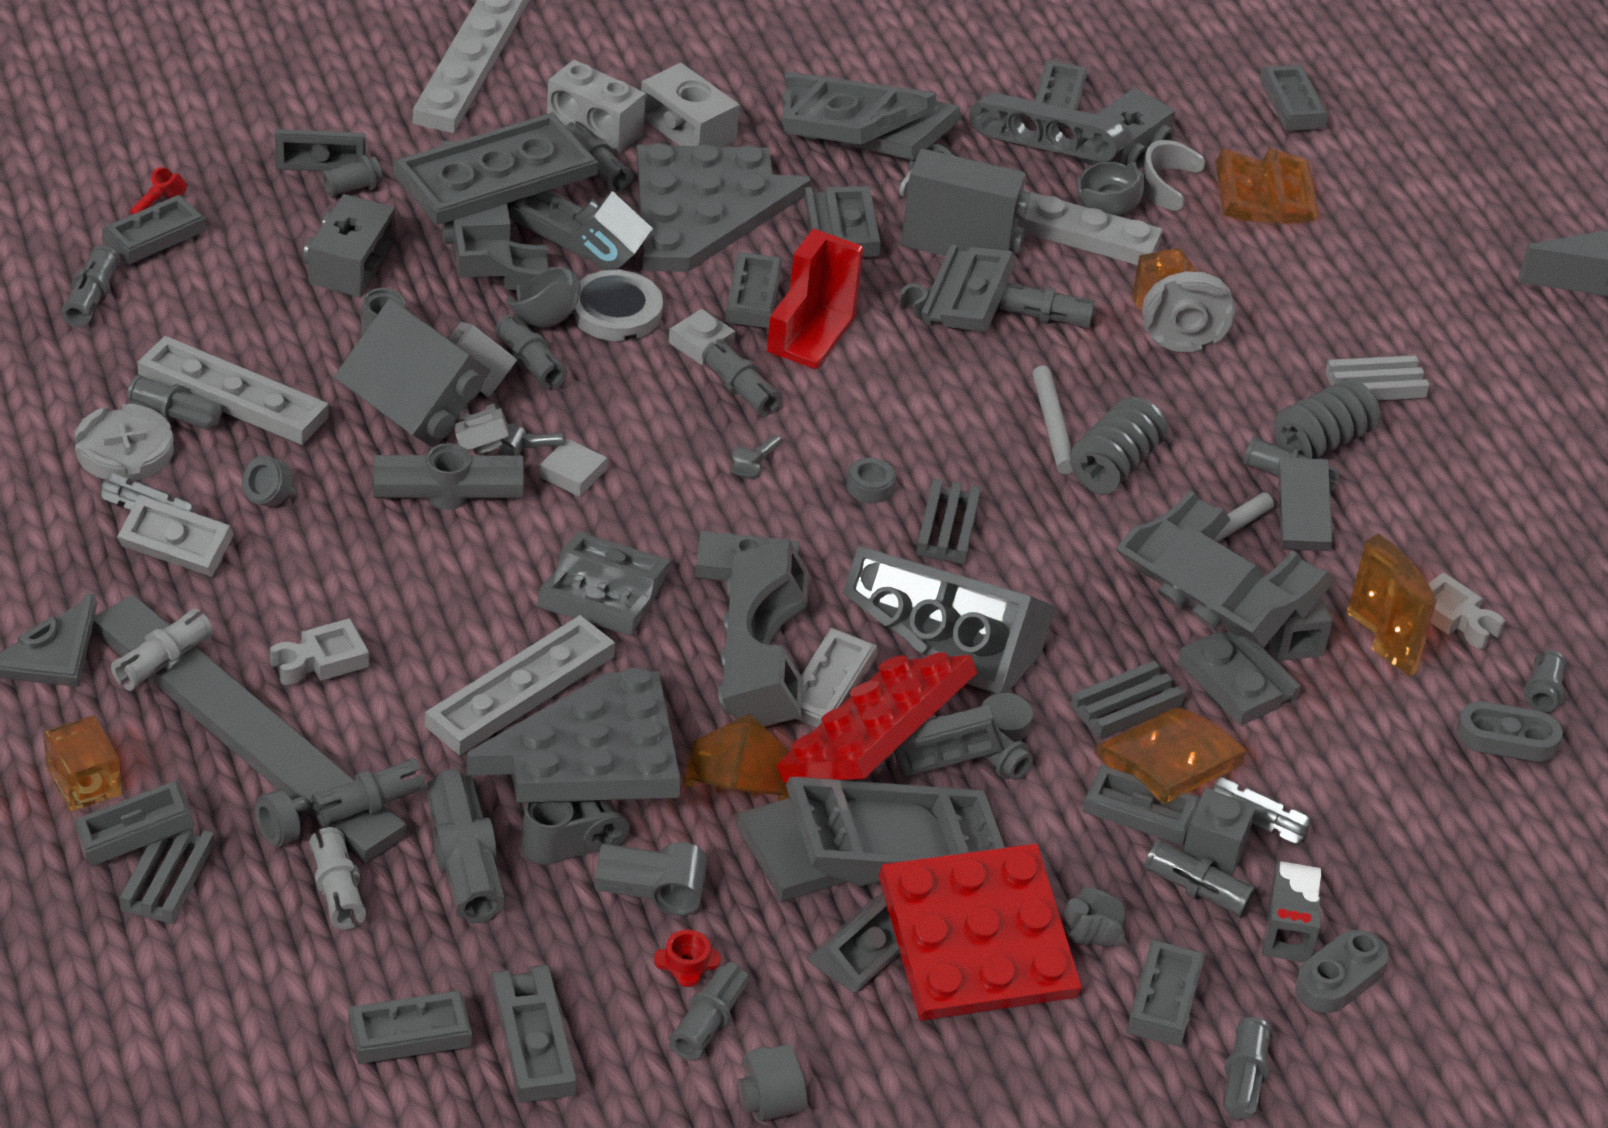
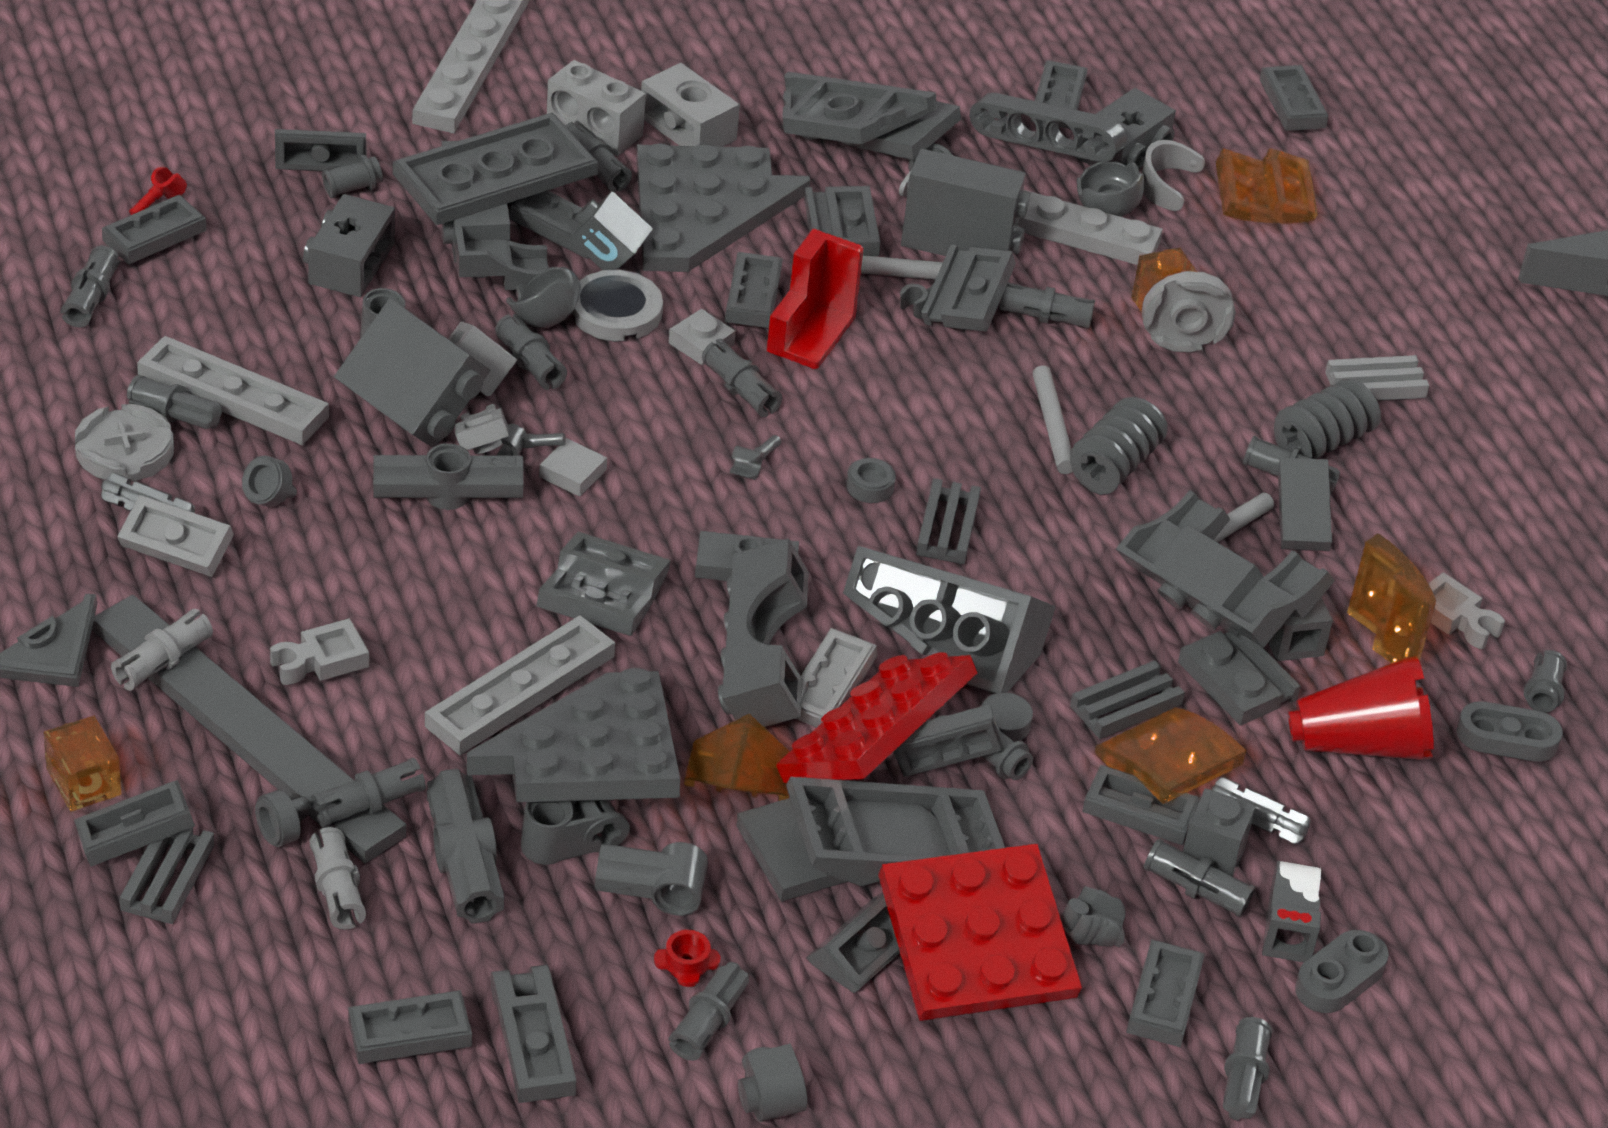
(900, 267): none -> light grey bar
(1368, 715): none -> red cone

